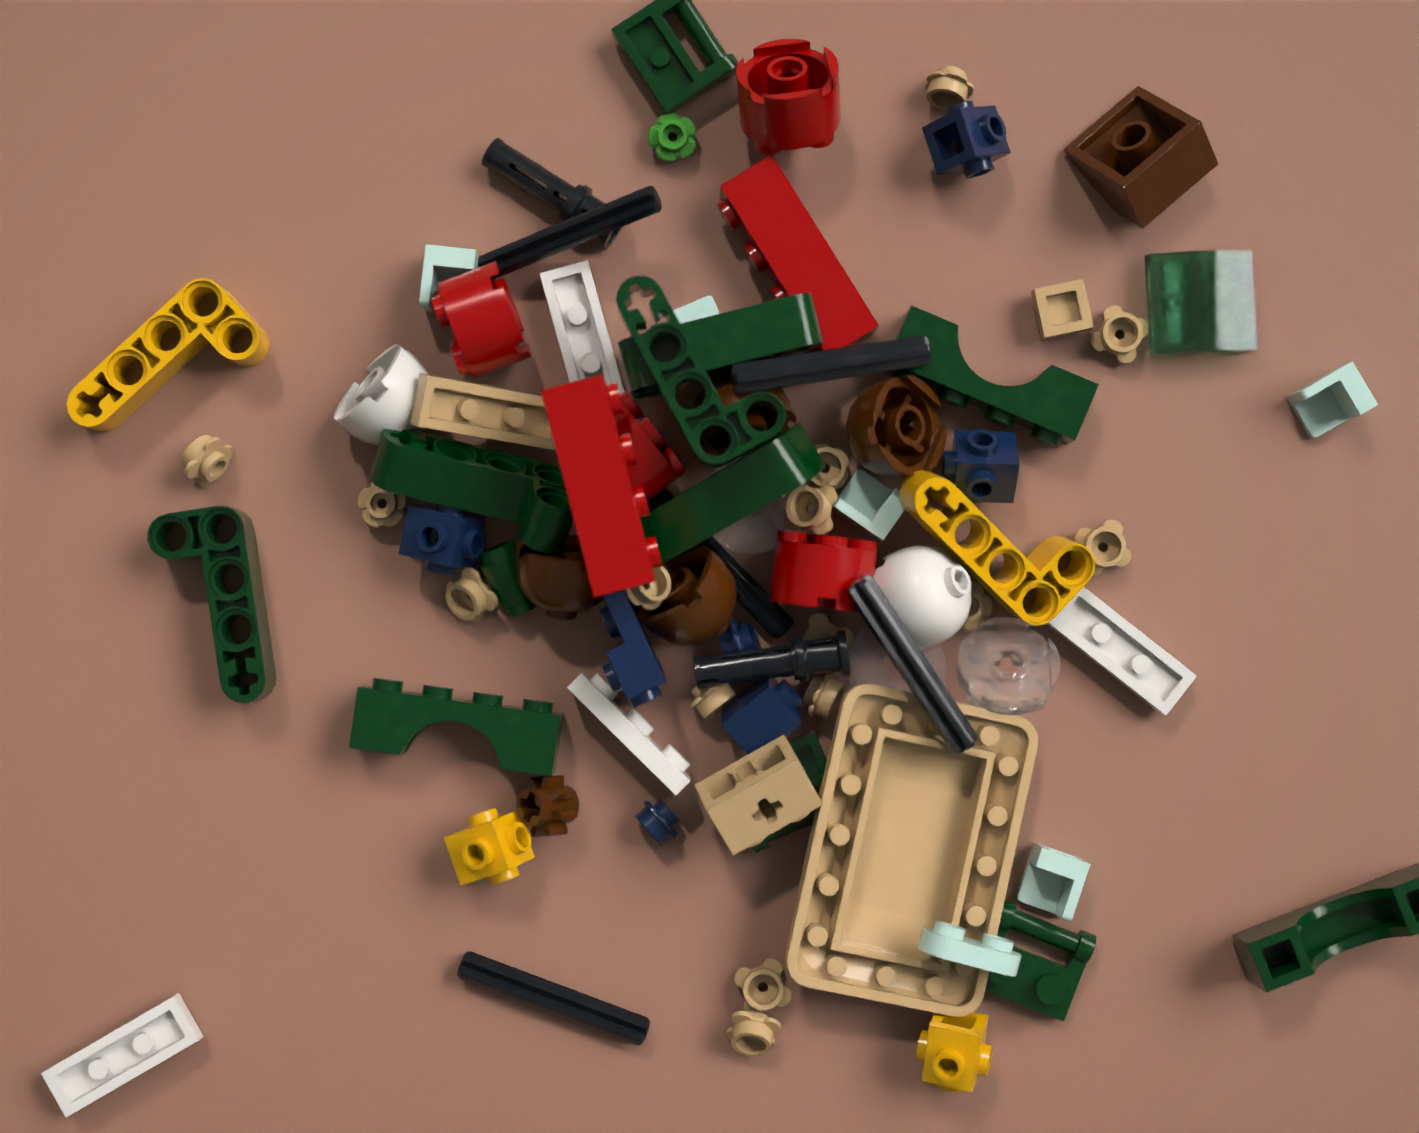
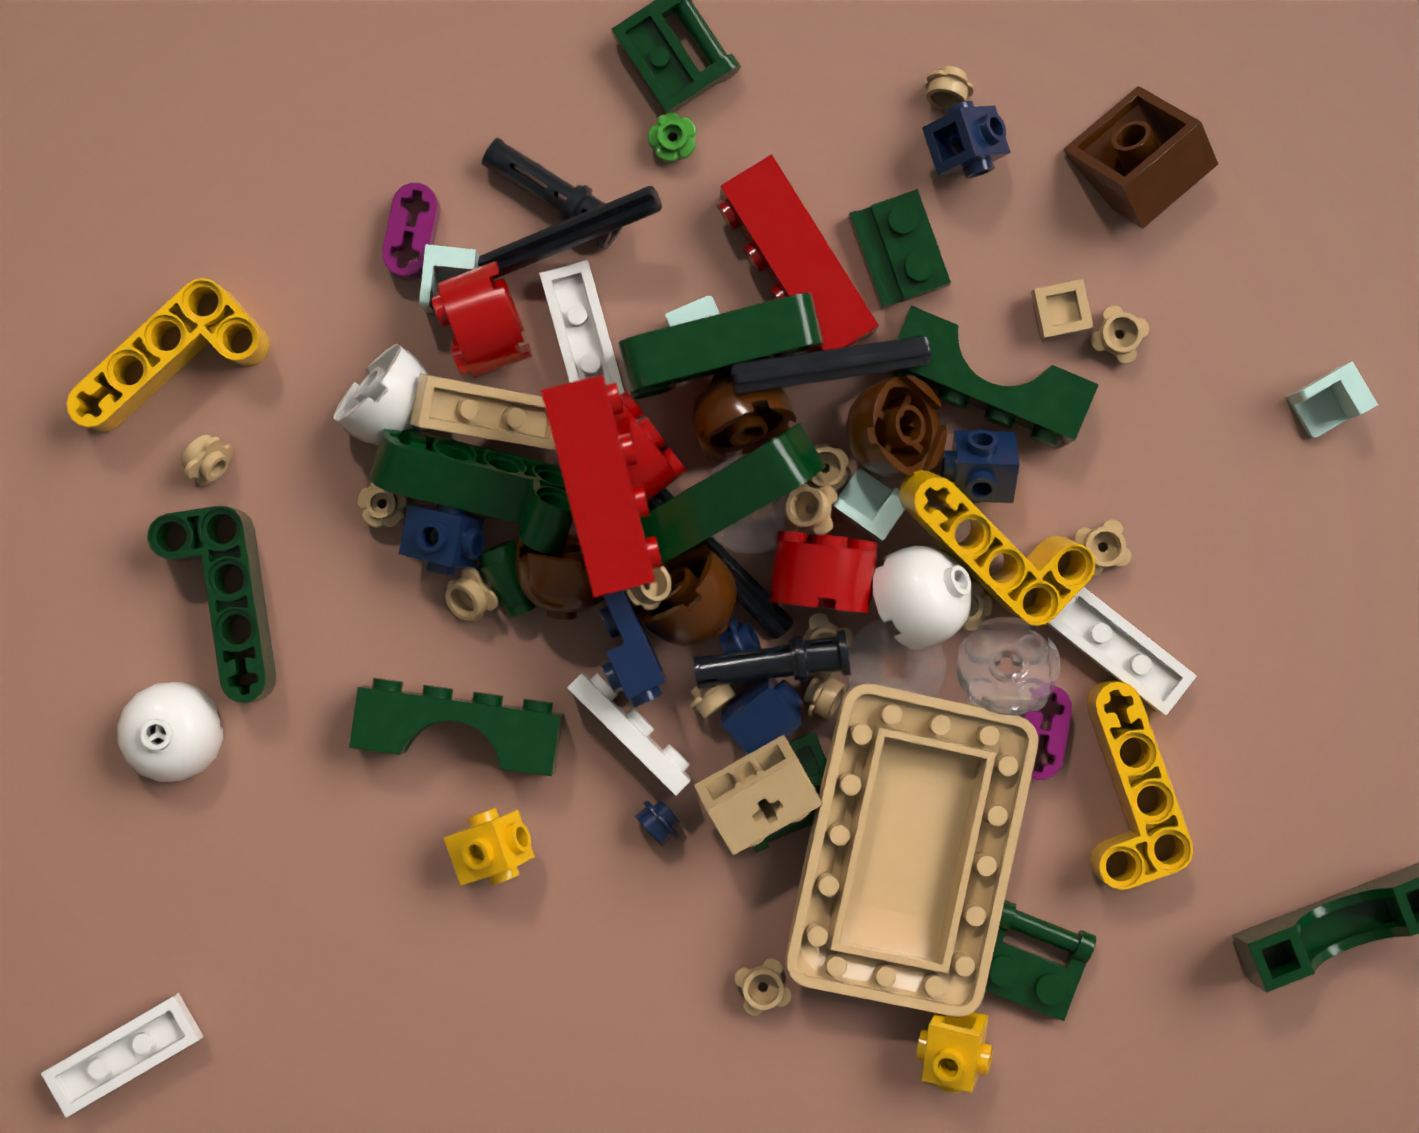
(190, 728): none -> white cylinder
(399, 228): none -> magenta beam
(547, 805): reddish brown gear -> none
(553, 998): black axle -> none
(689, 369): dark green beam -> none
(752, 1033): tan plate -> none
(788, 96): red brick -> none
(899, 249): none -> dark green plate
(911, 664): black axle -> none
(990, 954): light aqua plate -> none
(1053, 881): light aqua panel -> none
(1055, 733): none -> magenta beam
(1128, 782): none -> yellow beam
(1200, 302): clear green slope -> none

